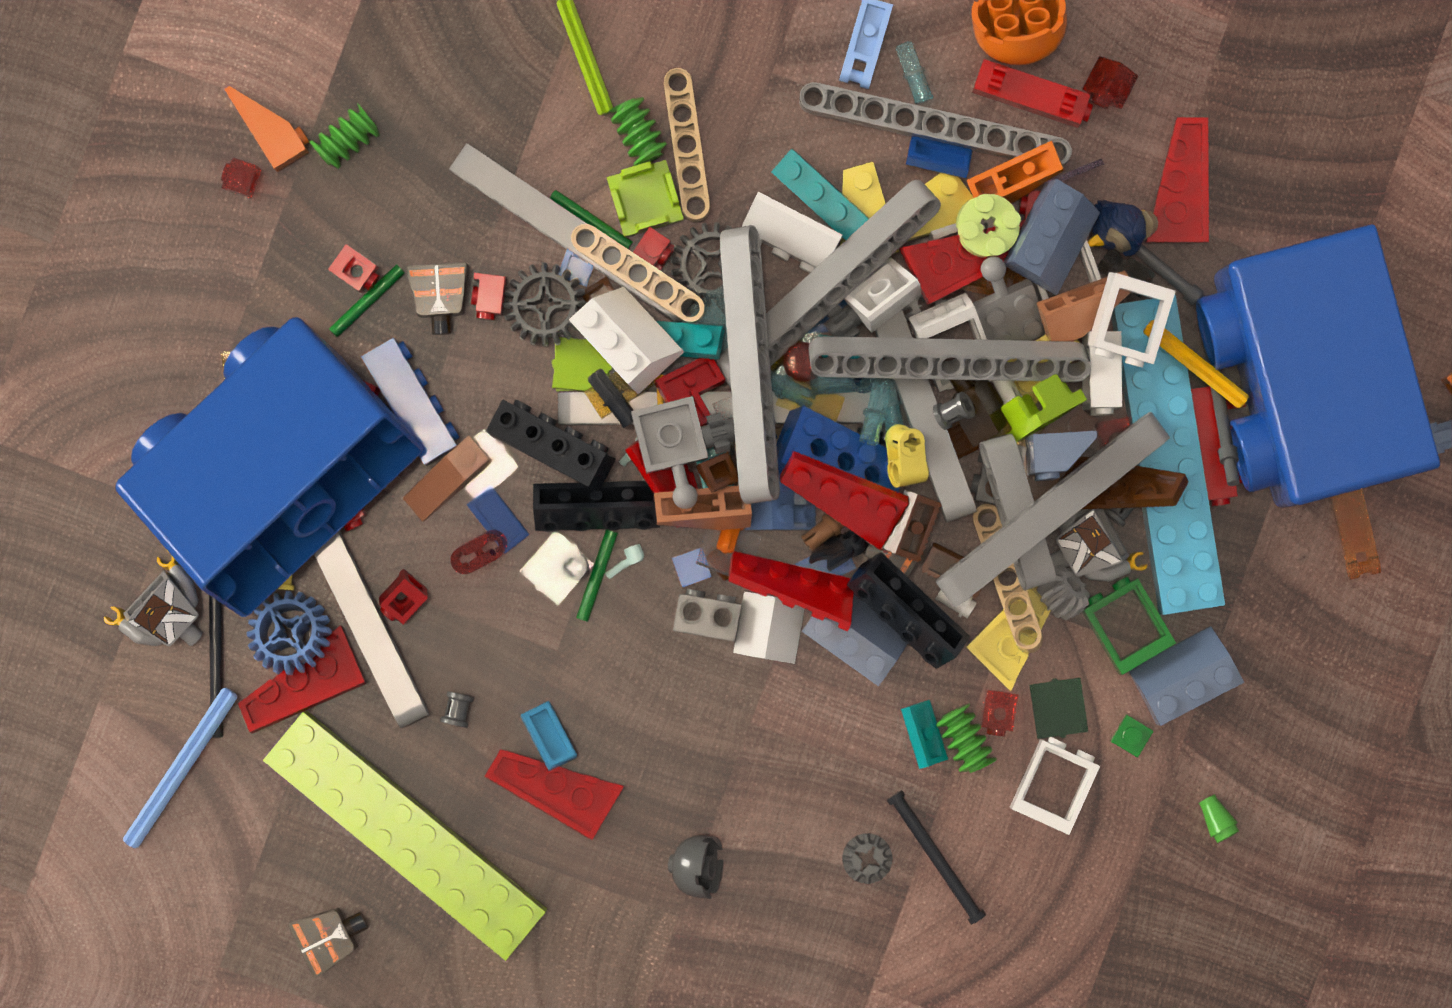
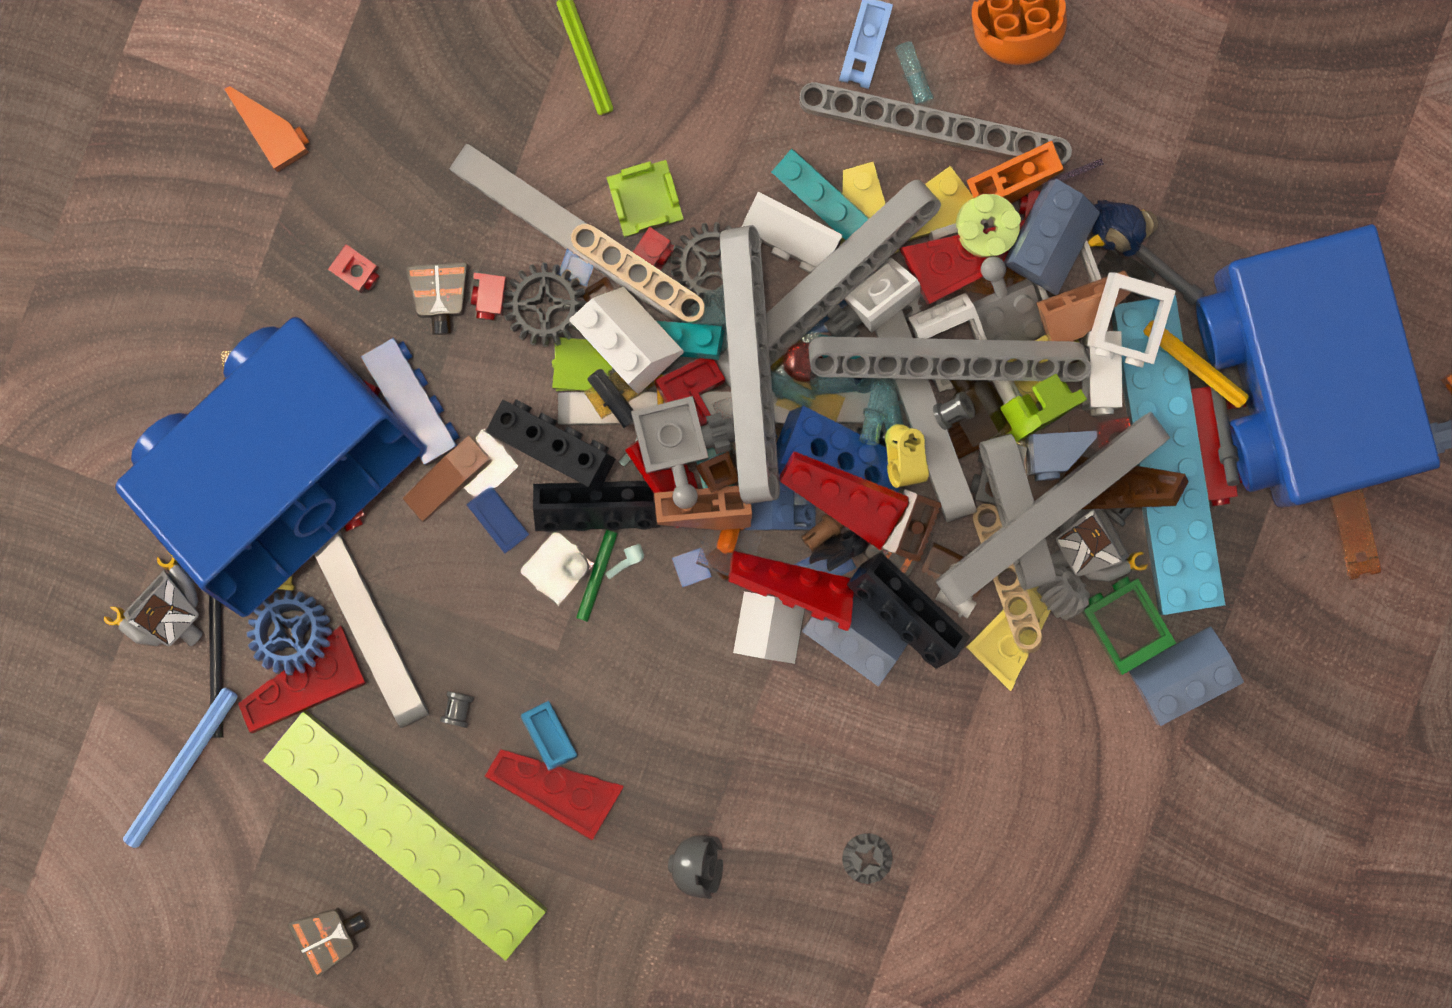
(240, 177): clear red brick -> none
(345, 137): bright green piece -> none
(366, 300): green bar -> none
(403, 609): red brick -> none
(482, 558): clear red beam -> none
(589, 218): green bar -> none
(637, 130): bright green piece -> none
(682, 130): tan beam -> none
(705, 624): brick -> none
(924, 734): teal plate -> none
(936, 857): black bar -> none
(939, 157): blue tile -> none
(966, 740): bright green piece -> none
(995, 700): clear red brick -> none
(1032, 94): red brick -> none
(1040, 814): white window -> none
(1058, 708): clear green piece -> none
(1110, 83): clear red brick -> none
(1131, 736): green plate -> none
(1184, 186): red wing -> none
(1218, 820): bright green cone -> none

